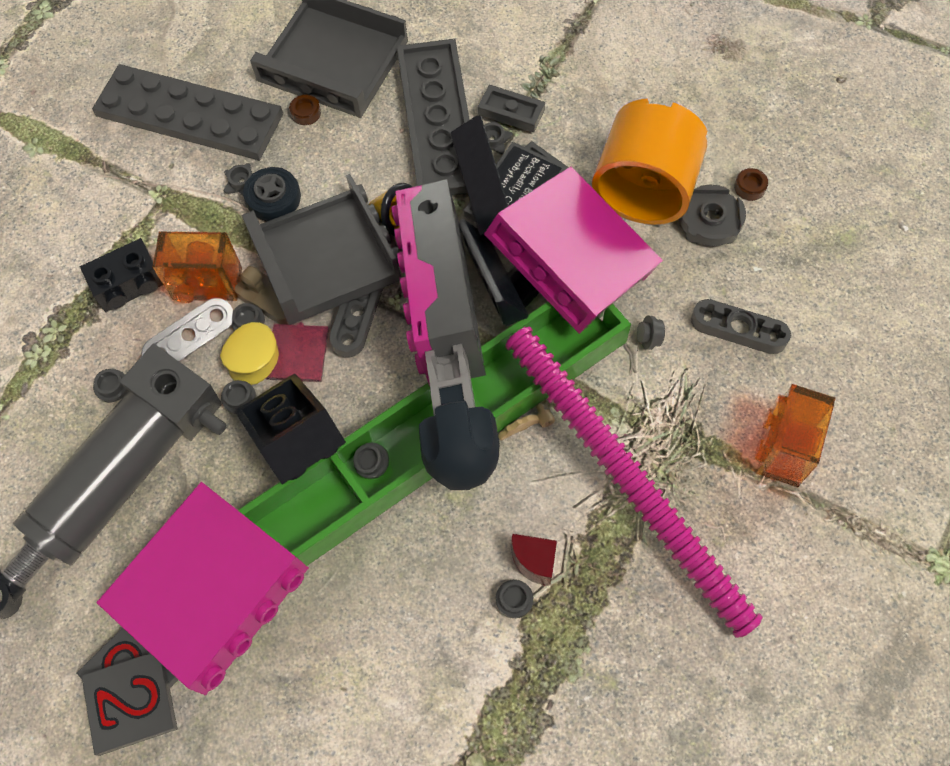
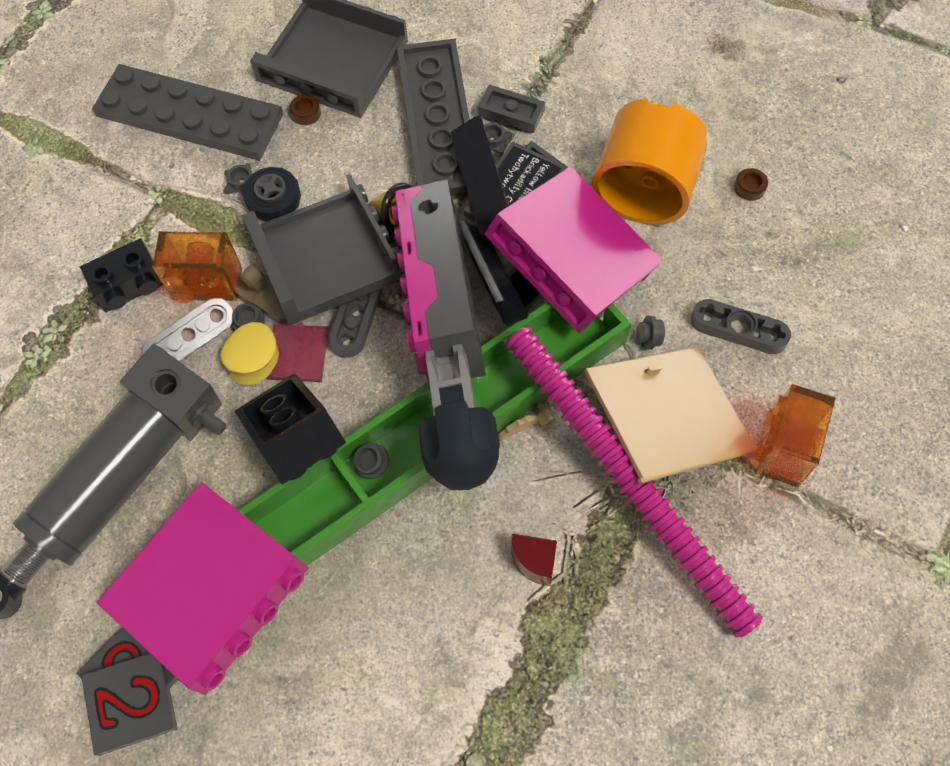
(107, 385): dark grey plate -> none
(237, 394): dark grey plate -> none
(514, 599): dark grey plate -> none
(671, 414): none -> tan piece
(708, 231): dark grey plate -> none

